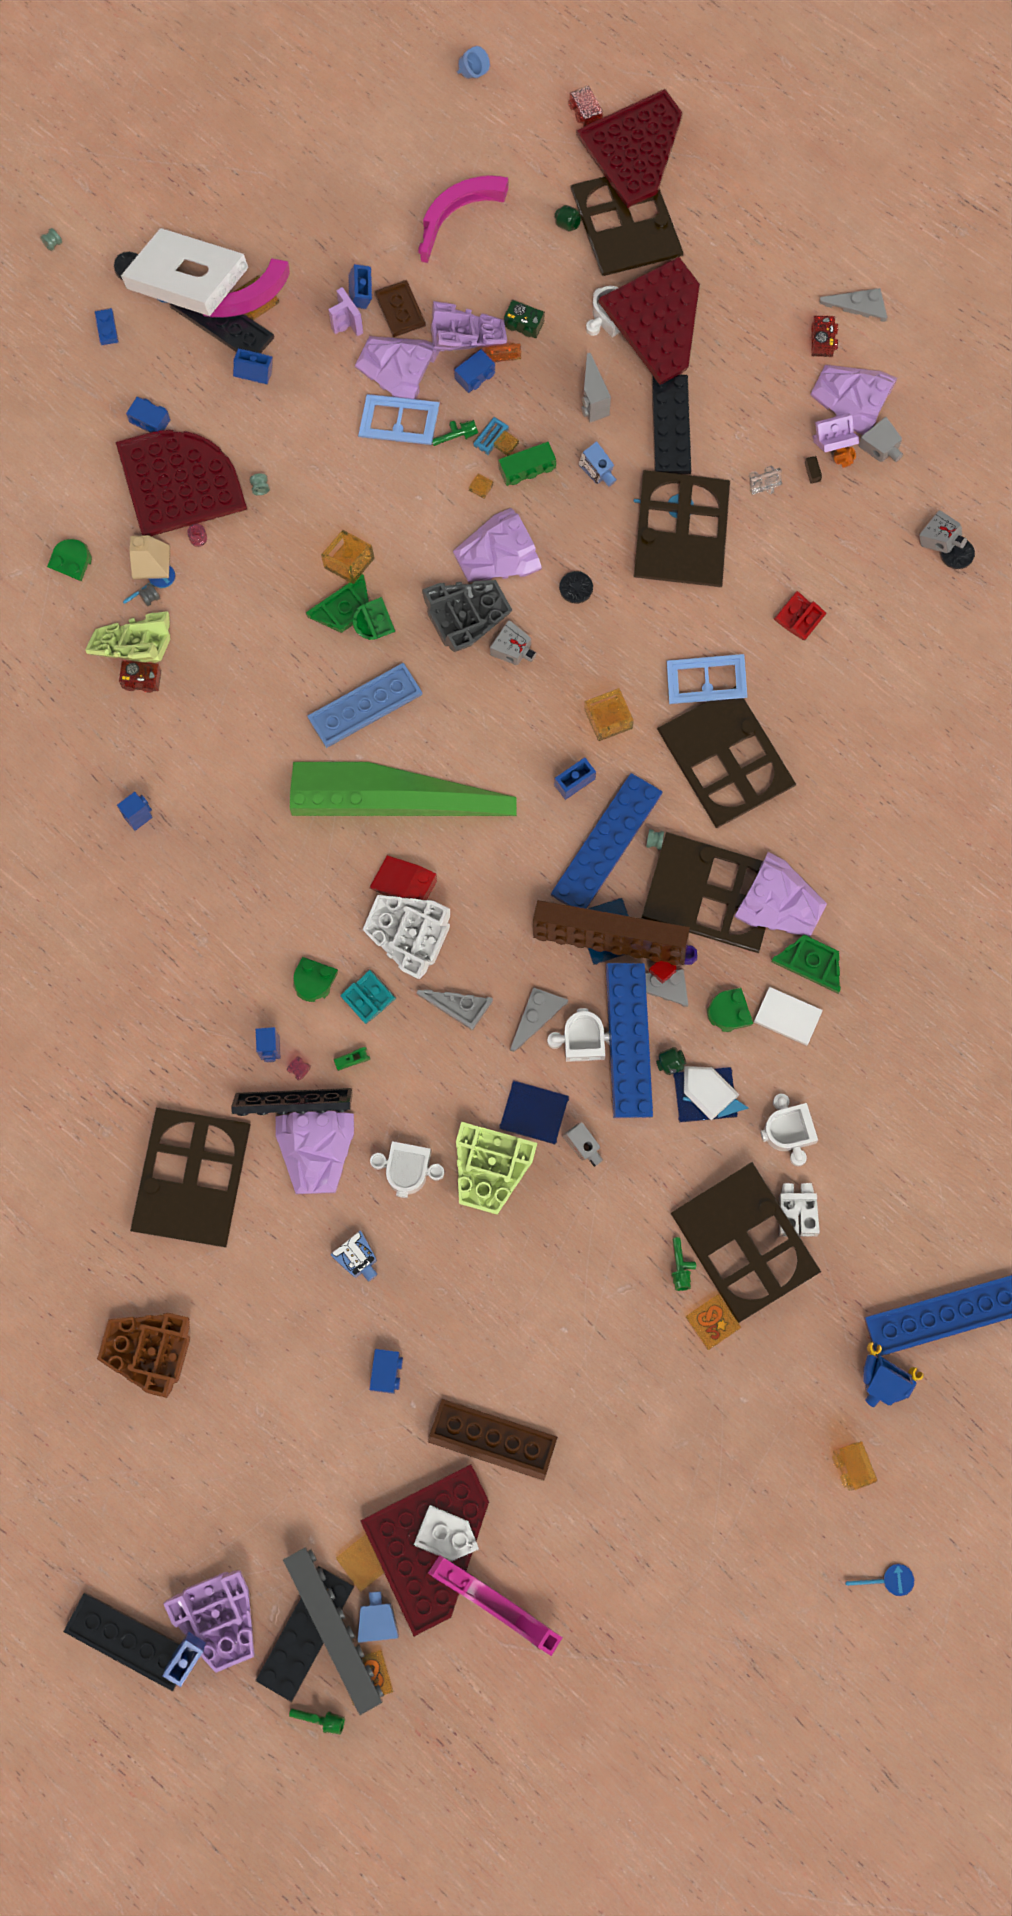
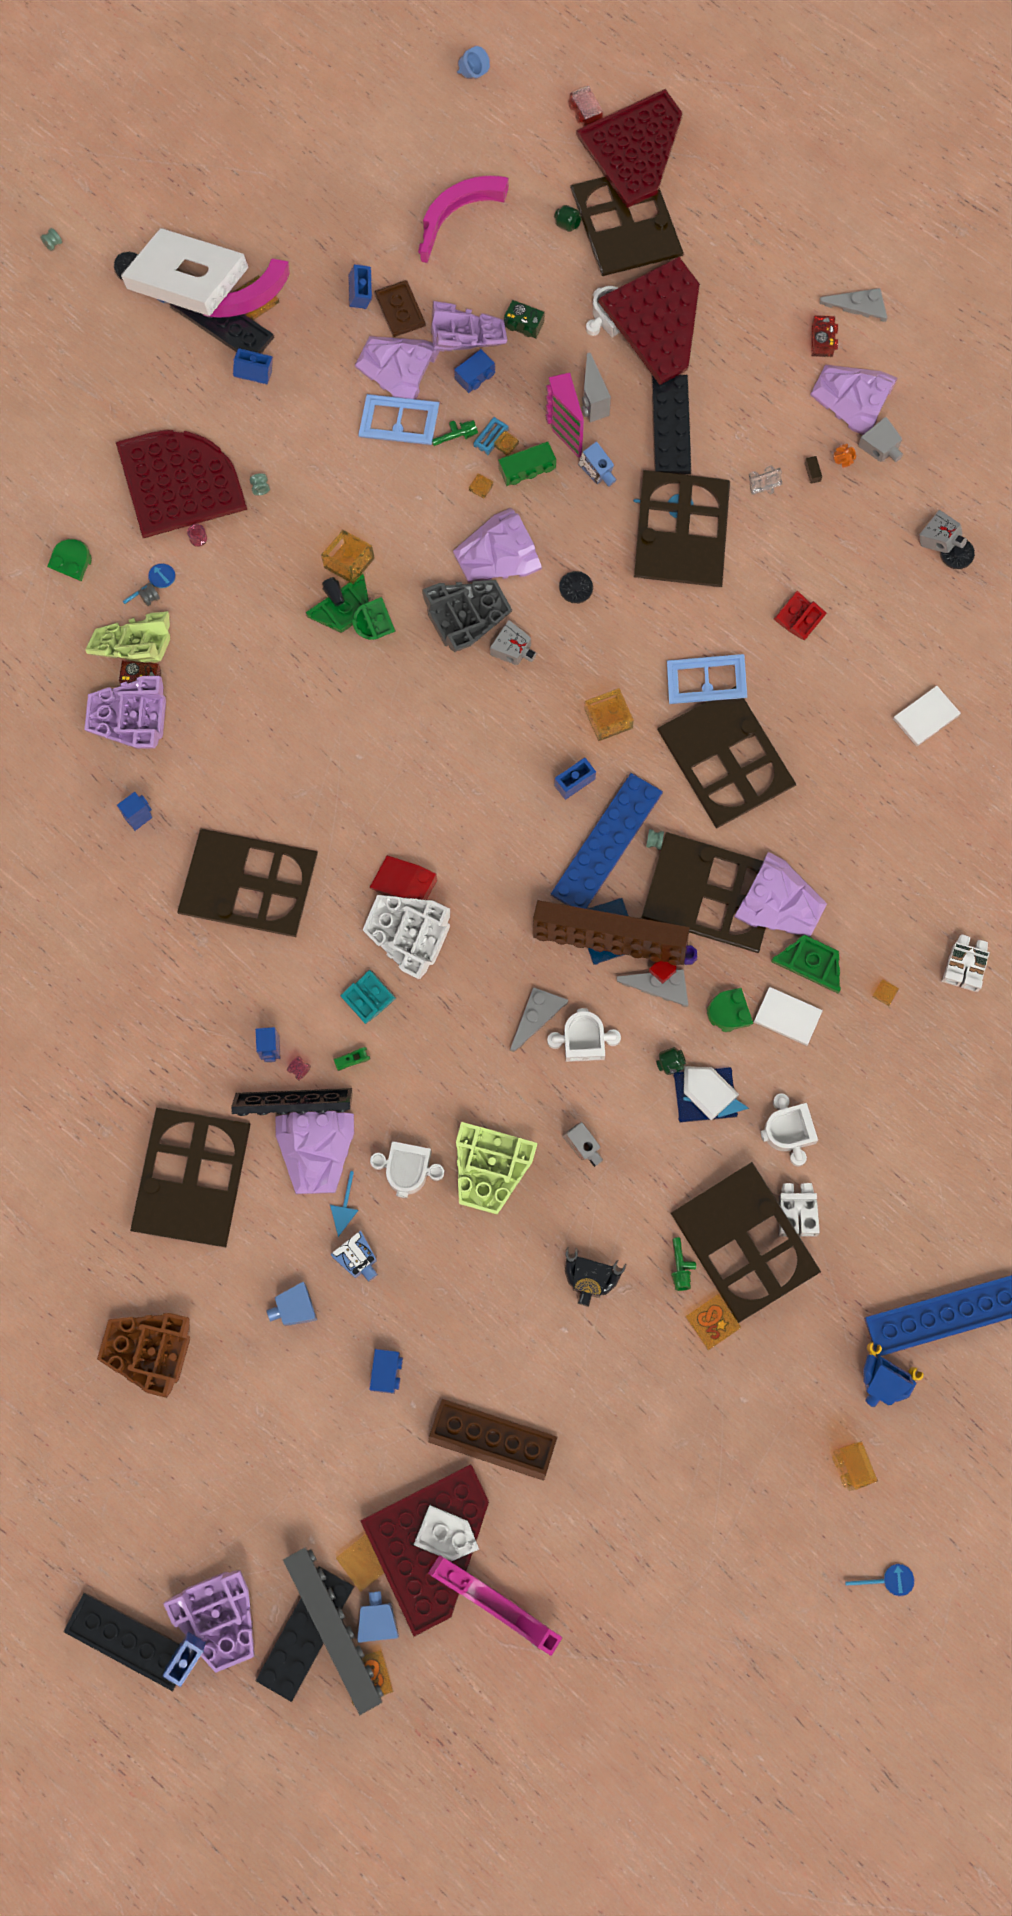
(106, 326): blue plate -> none
(129, 712): none -> lavender wedge
(147, 415): blue brick -> none
(149, 558): tan slope -> none
(218, 875): none -> dark brown door
(293, 1306): none -> medium blue torso
(313, 979): green slope -> none
(331, 1722): green piece -> none
(333, 591): none -> black cone
(343, 1215): none -> dark azure piece
(345, 314): lavender bracket -> none
(364, 705): medium blue plate -> none
(386, 791): bright green wedge -> none
(464, 1009): light grey wing -> none
(504, 352): clear orange plate -> none
(534, 1112): clear blue piece -> none
(565, 412): none -> dark pink slope
(590, 1277): none -> black torso
(629, 1040): blue plate -> none
(835, 433): lavender bracket -> none
(885, 992): none -> clear yellow plate
(926, 716): none -> white tile
(966, 957): none -> white hips

